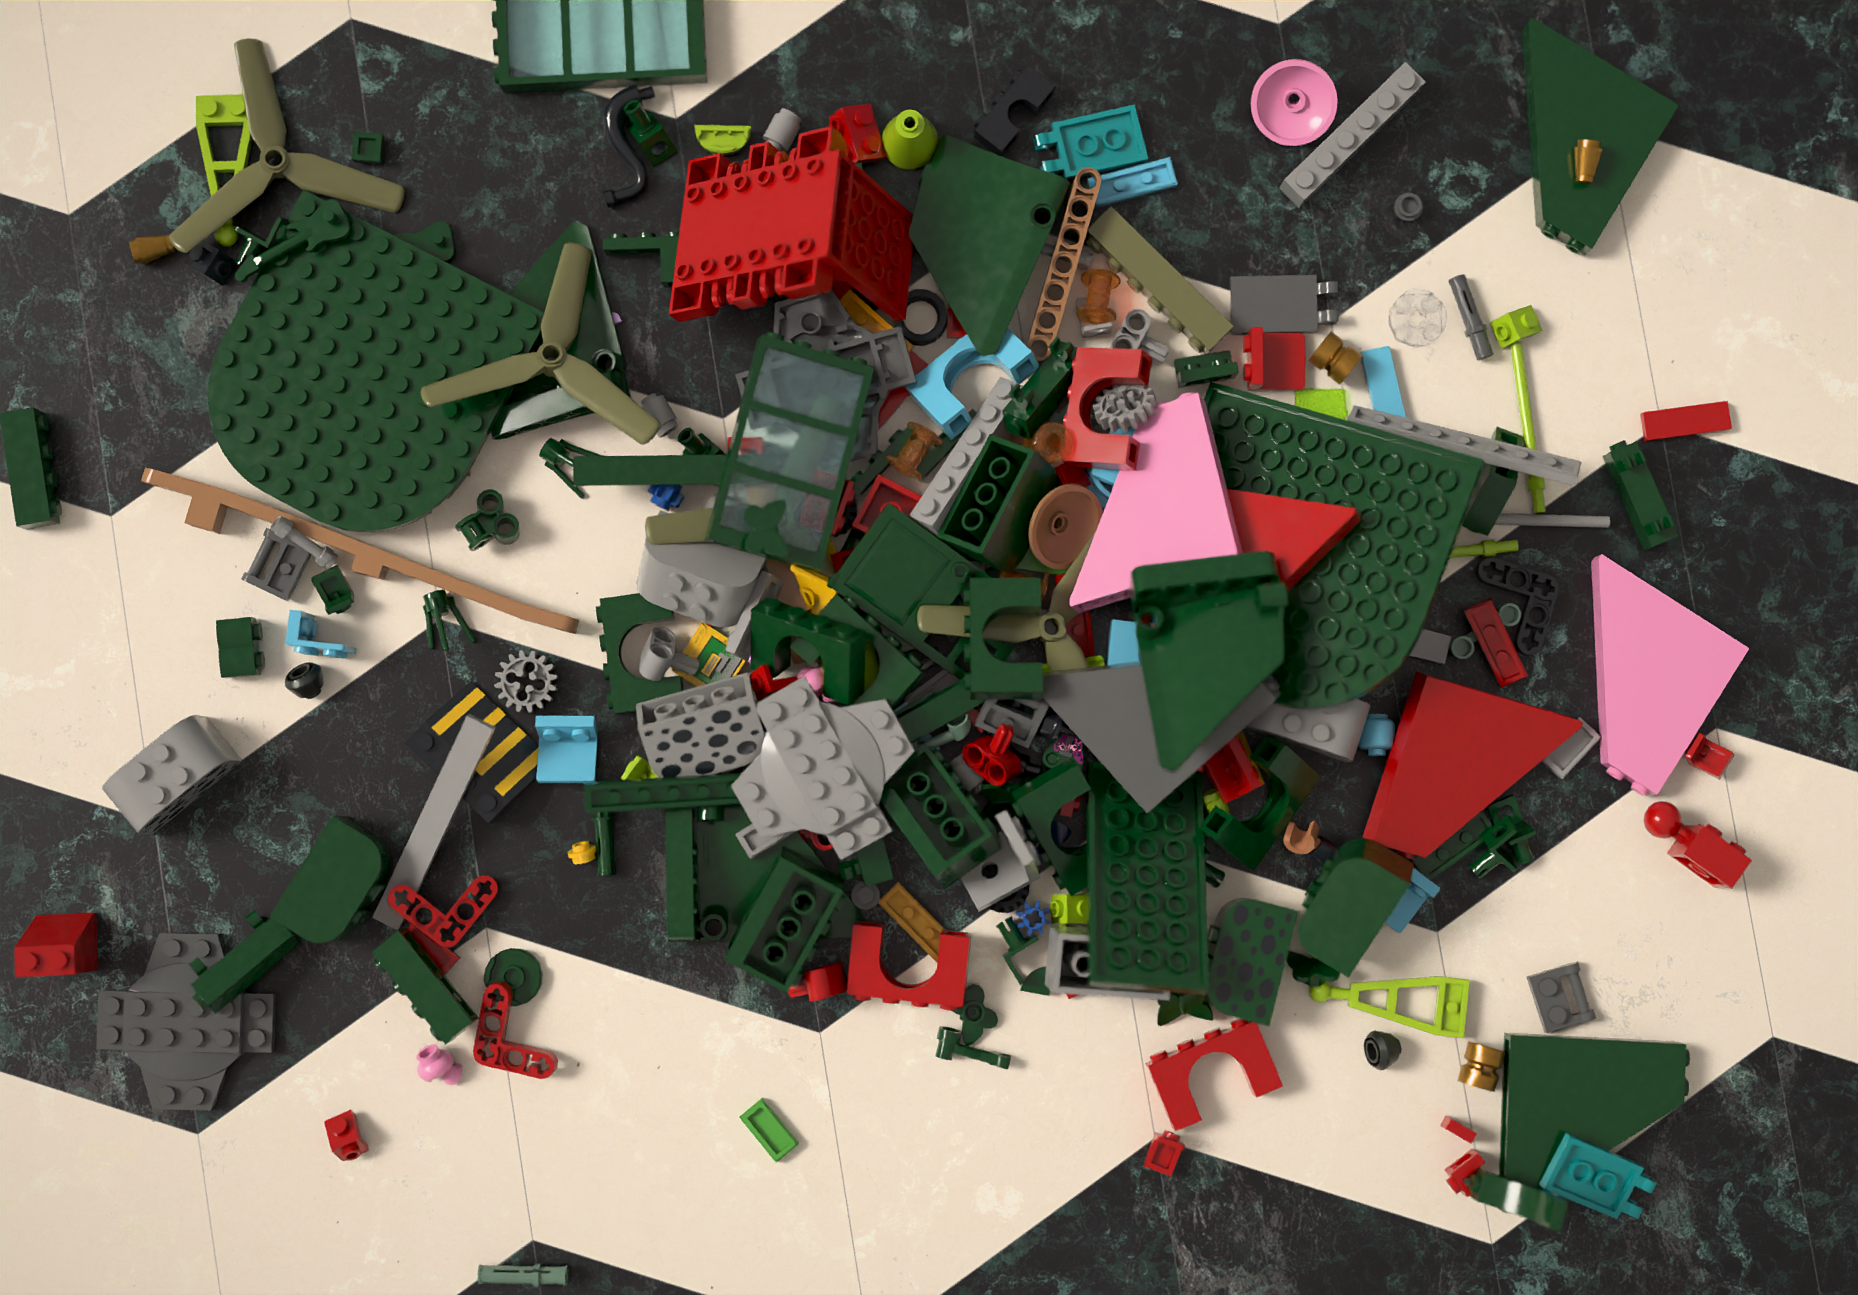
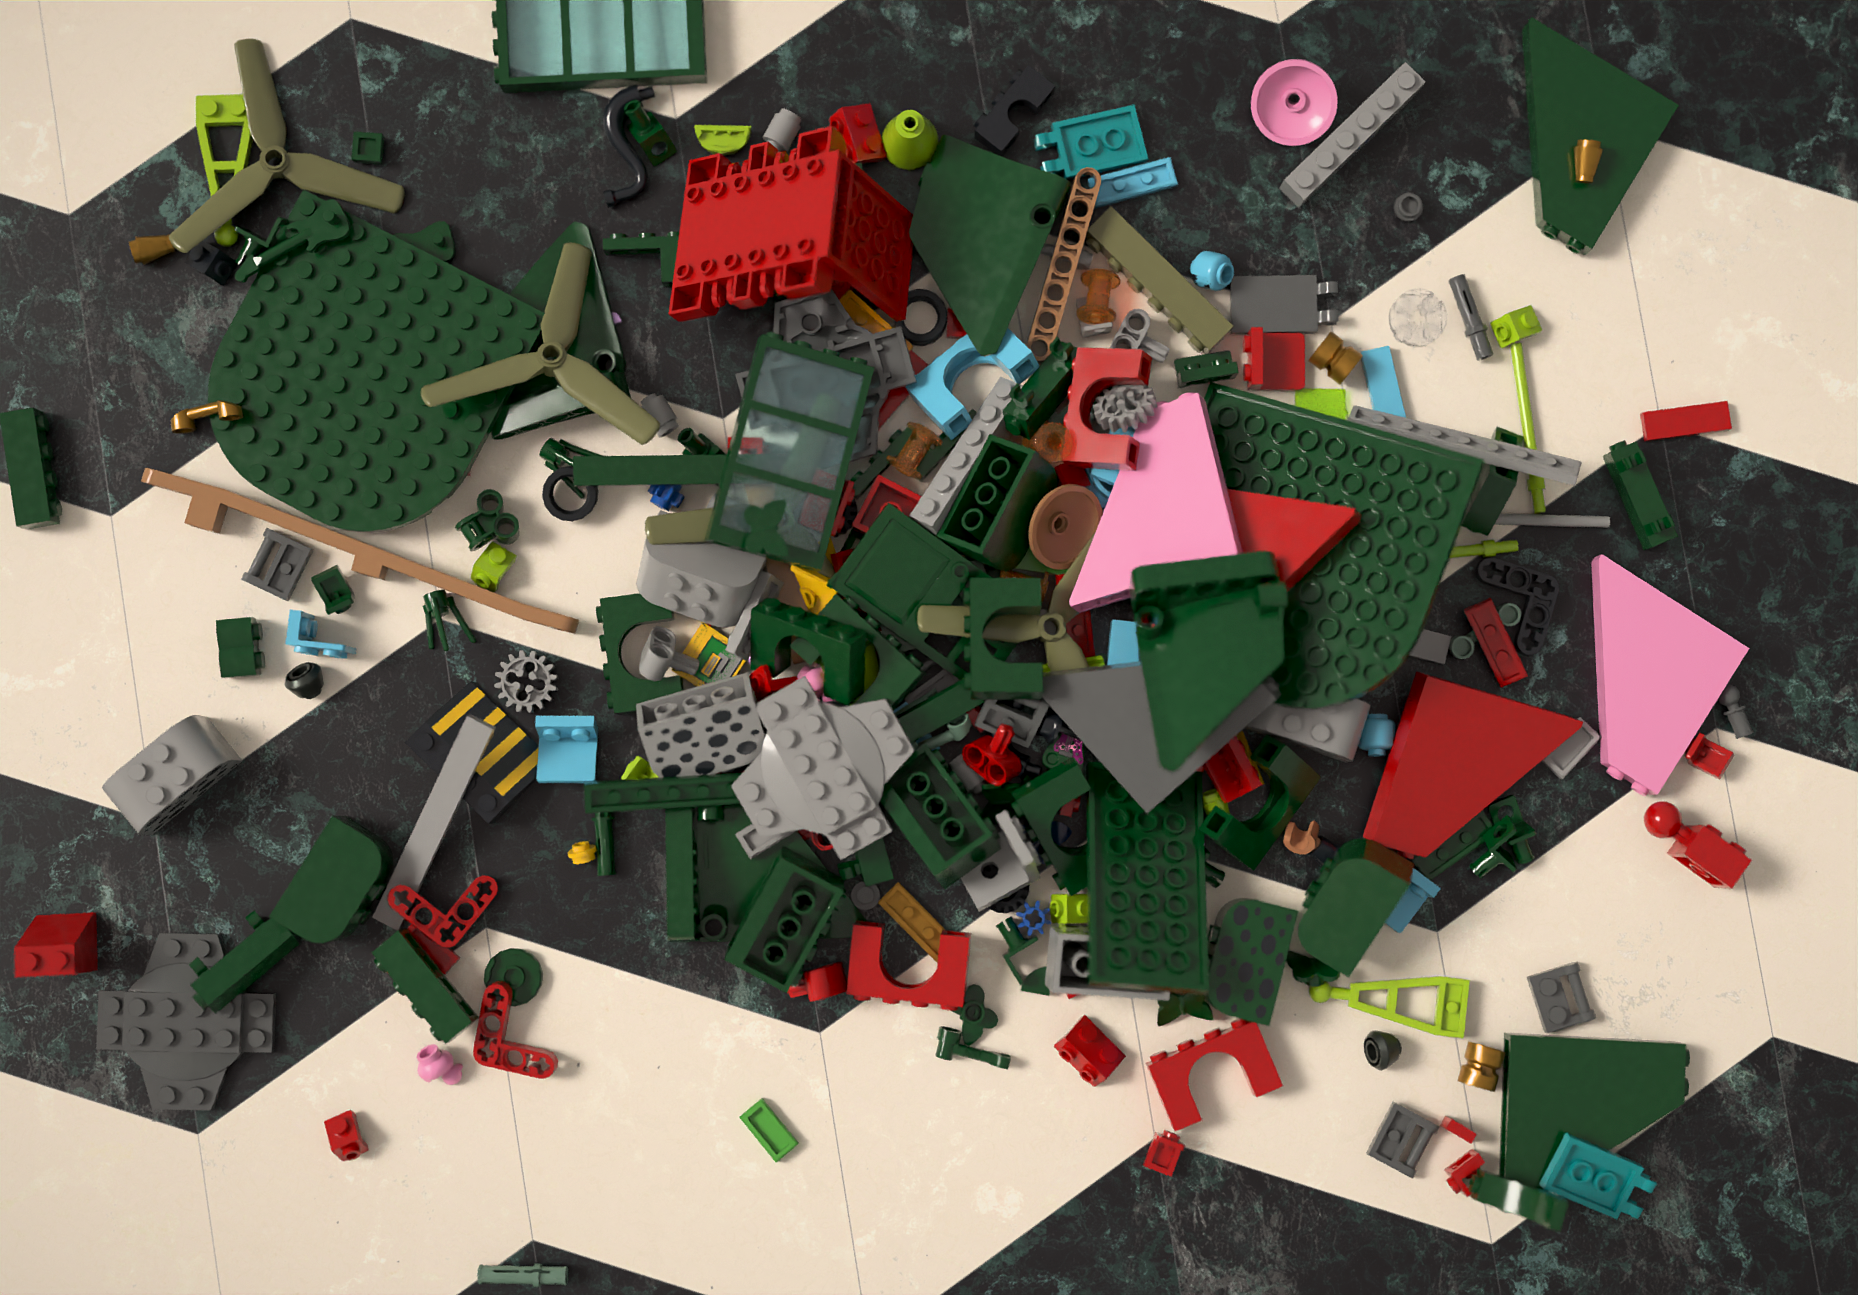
(184, 420): none -> pearl gold bar
(283, 527): light grey bar -> none
(492, 566): none -> lime bracket
(558, 512): none -> black tyre
(1089, 1051): none -> red bracket
(1212, 270): none -> medium azure head
(1395, 1134): none -> dark grey plate
(1738, 719): none -> dark grey pin

